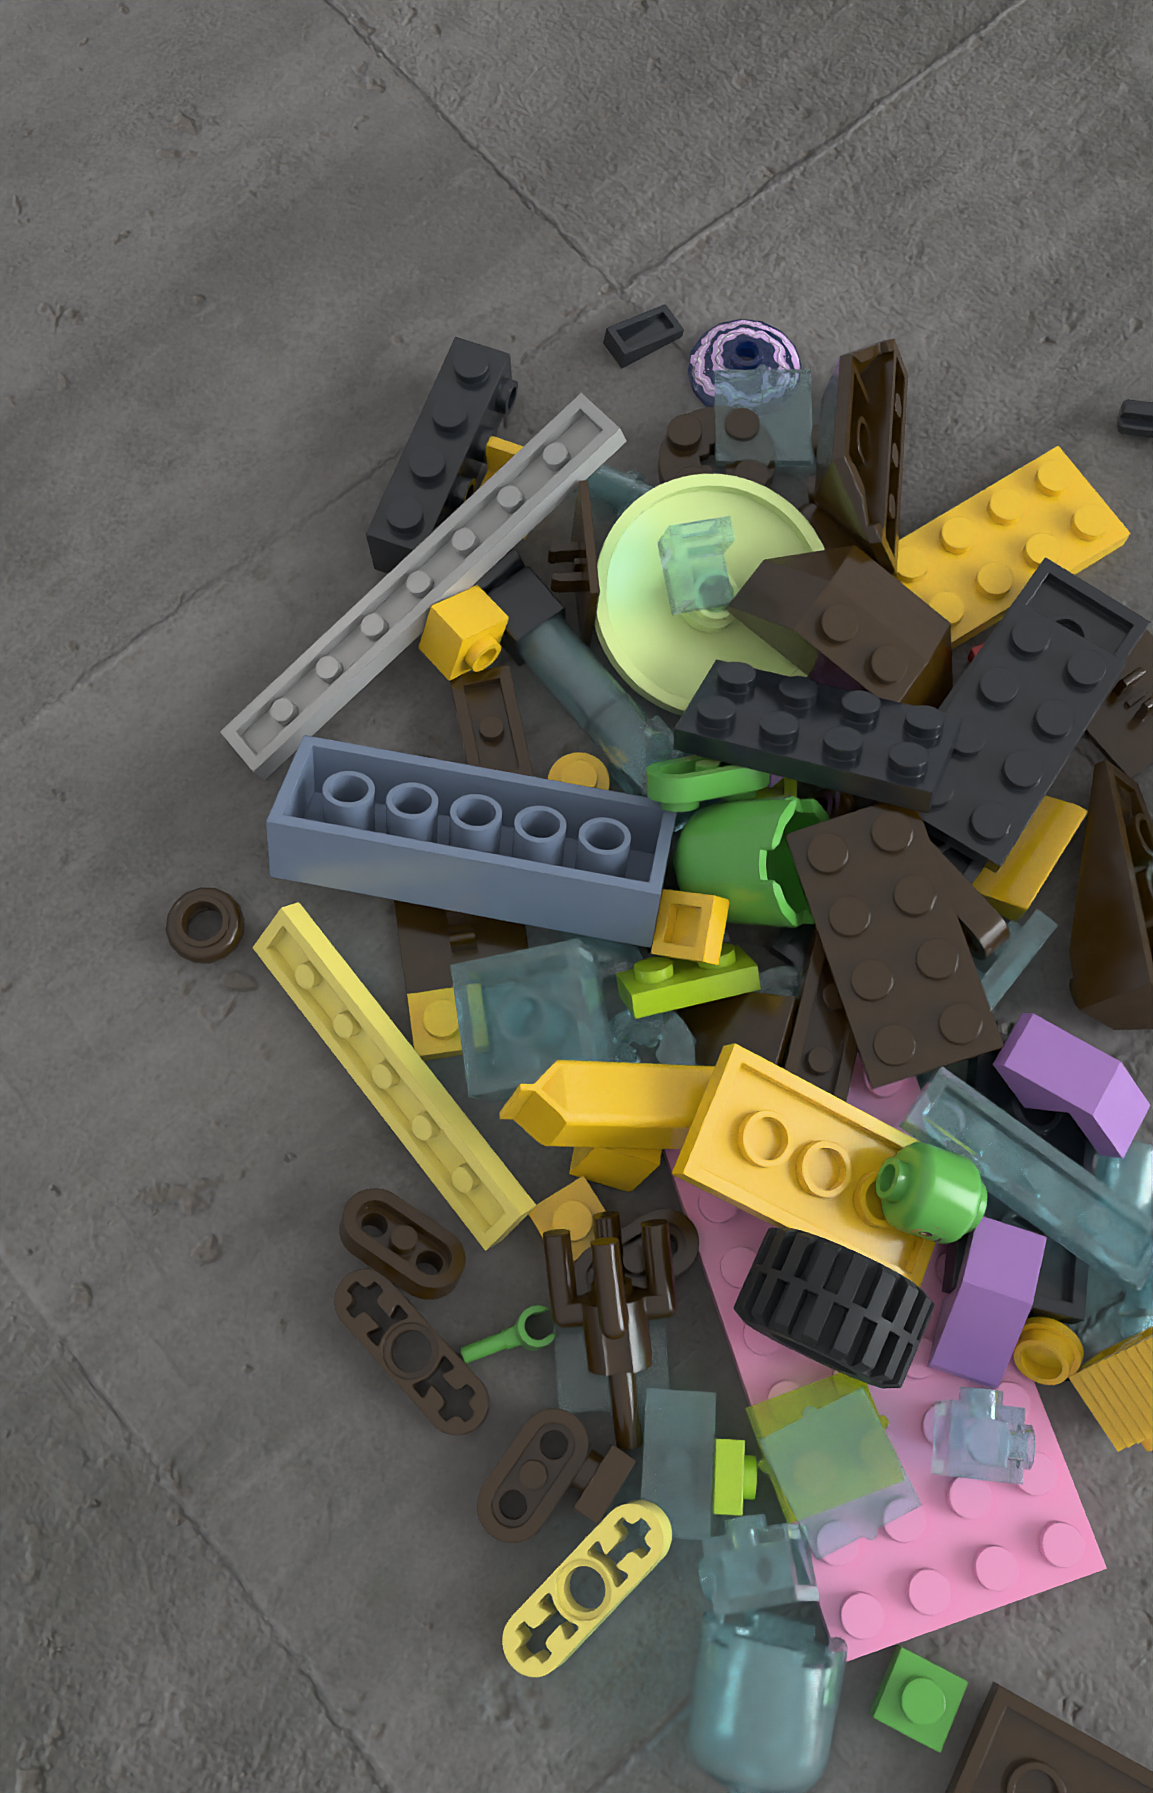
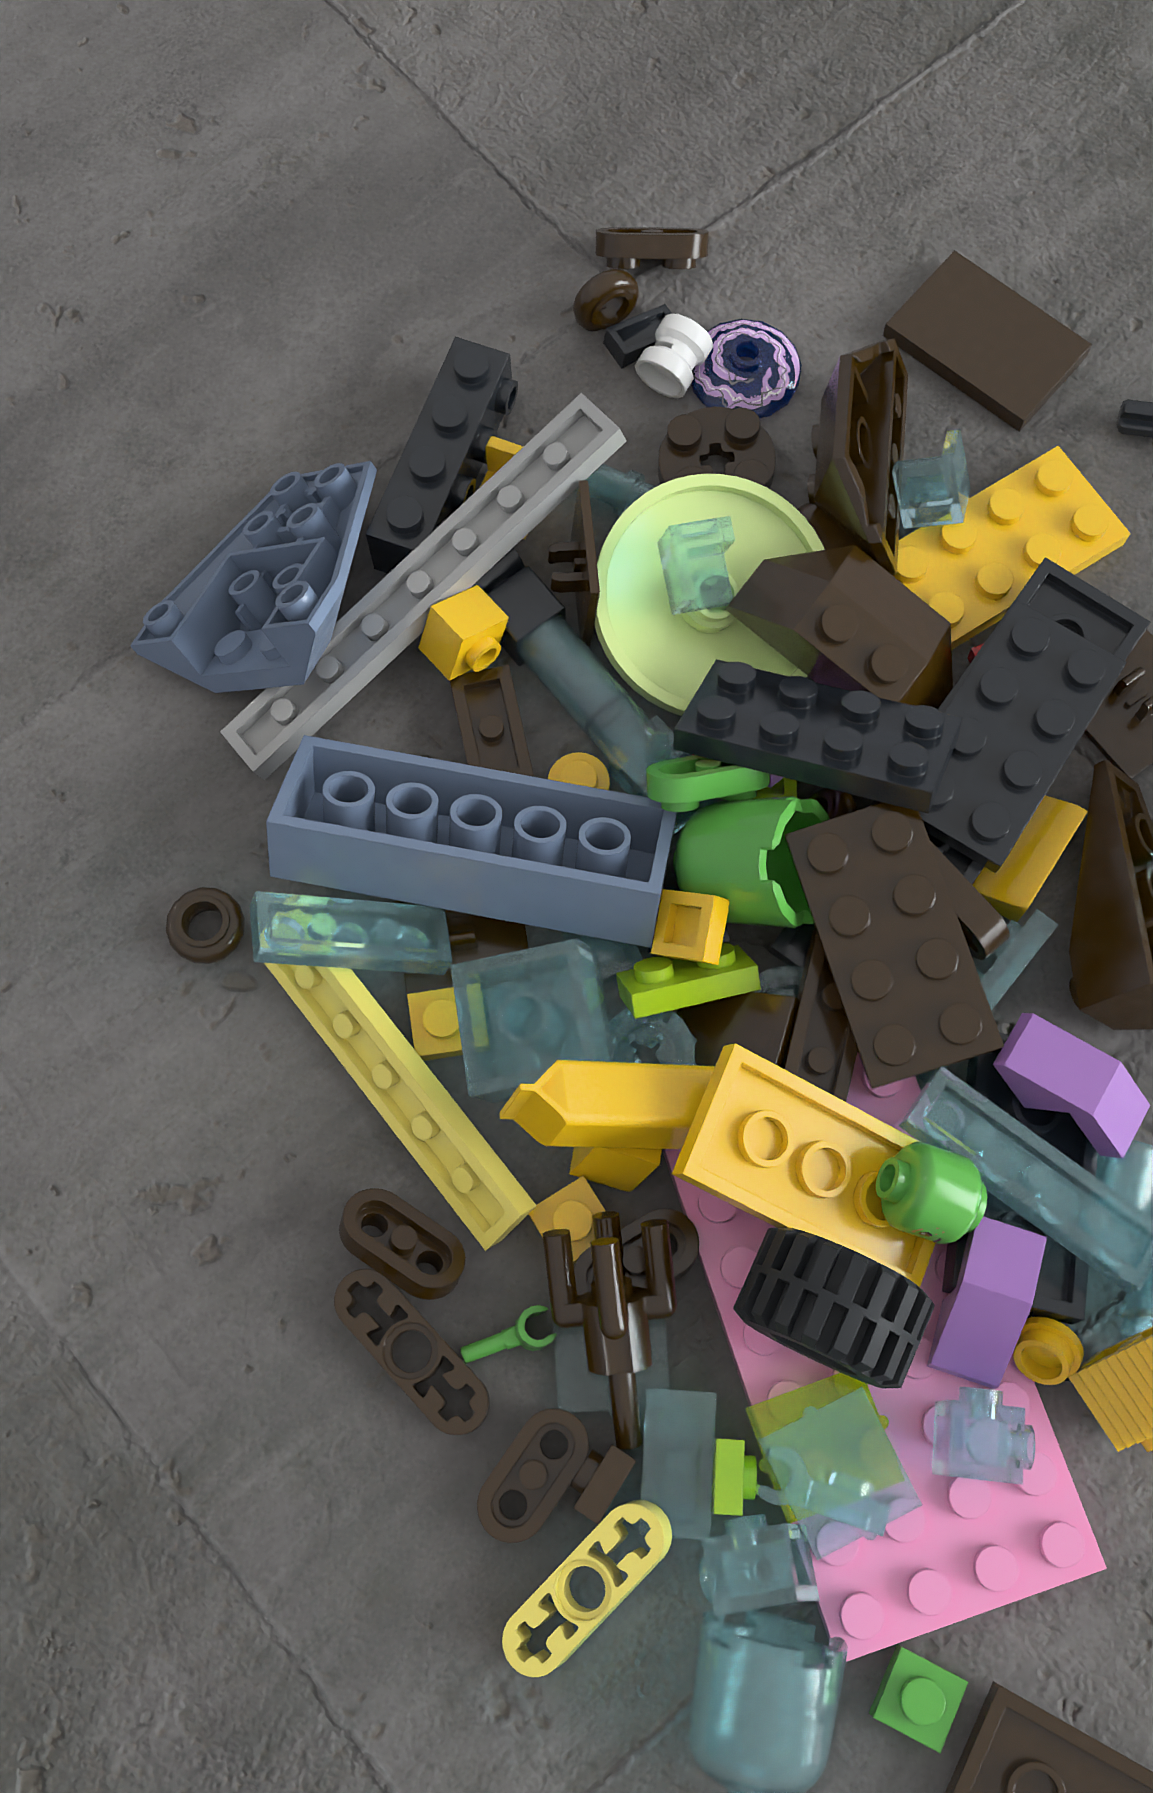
(268, 590): none -> sand blue wedge
(349, 933): none -> clear light blue plate
(605, 299): none -> dark brown piece
(629, 244): none -> dark brown plate
(677, 350): none -> white wheel
(784, 411): clear light blue piece -> none
(841, 1499): none -> clear light blue plate
(934, 488): none -> clear light blue panel
(987, 340): none -> dark brown tile

